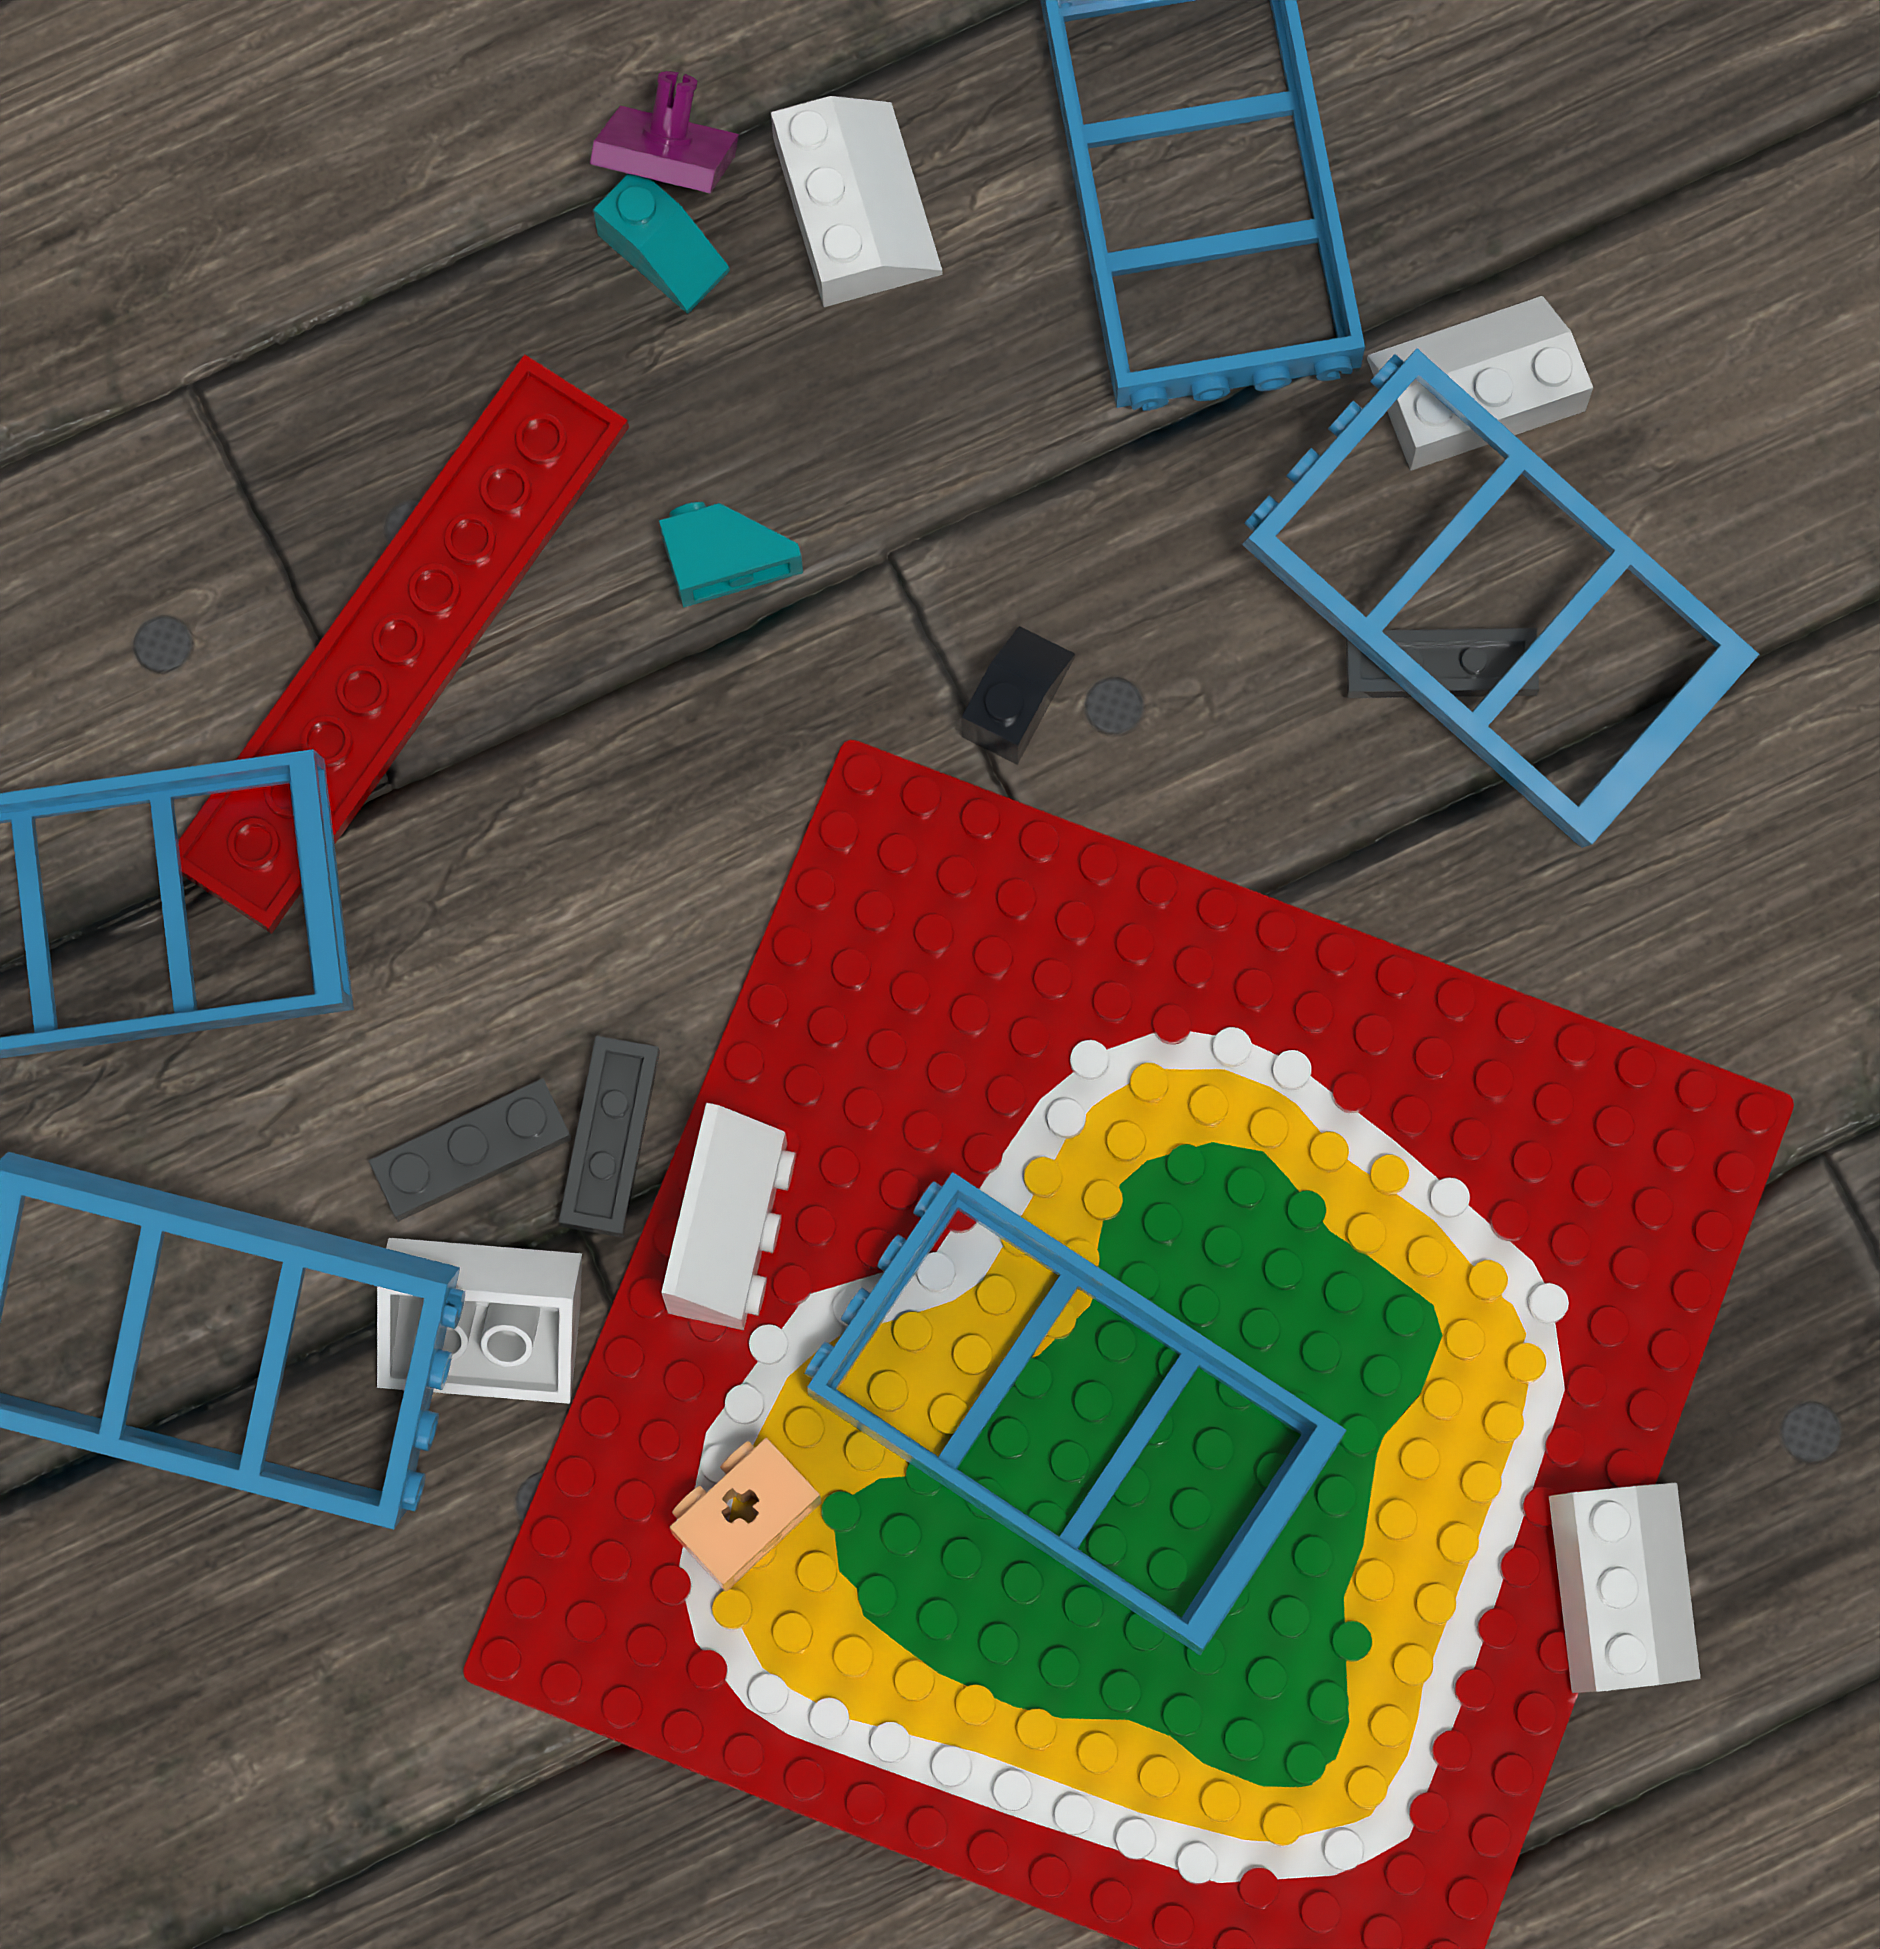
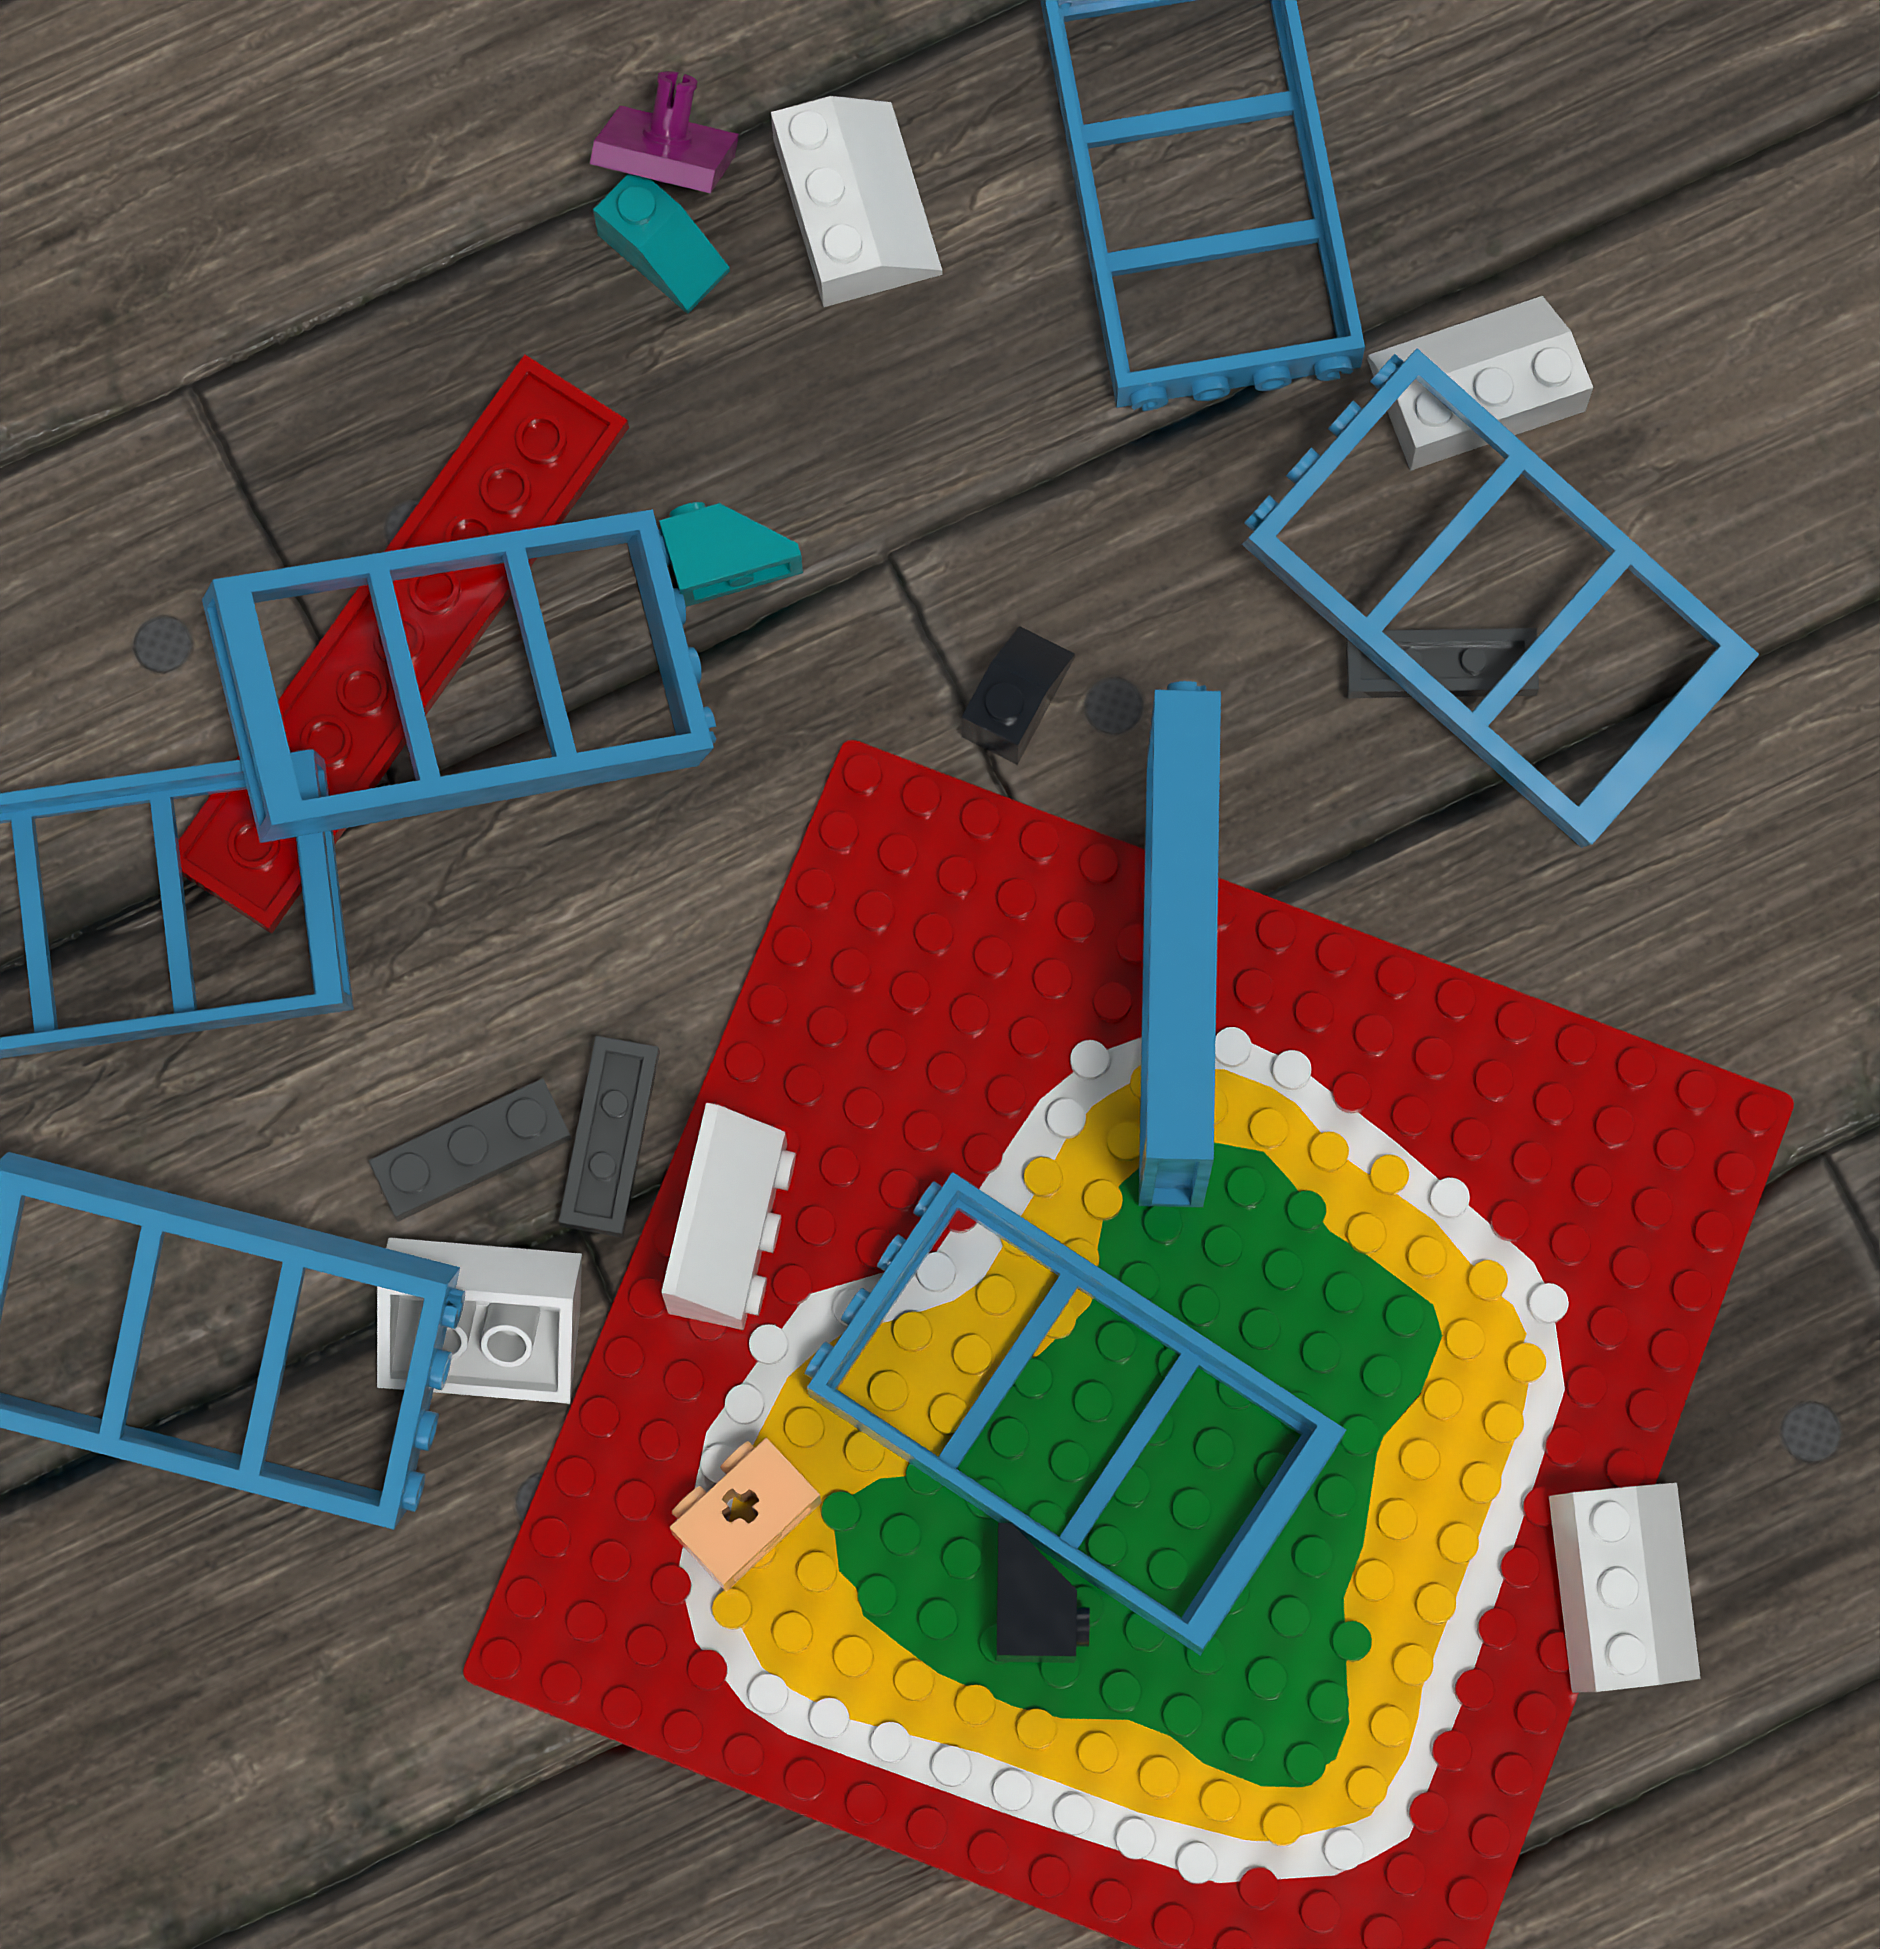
(259, 723): none -> dark azure window
(1035, 1605): none -> black slope
(1179, 947): none -> dark azure window

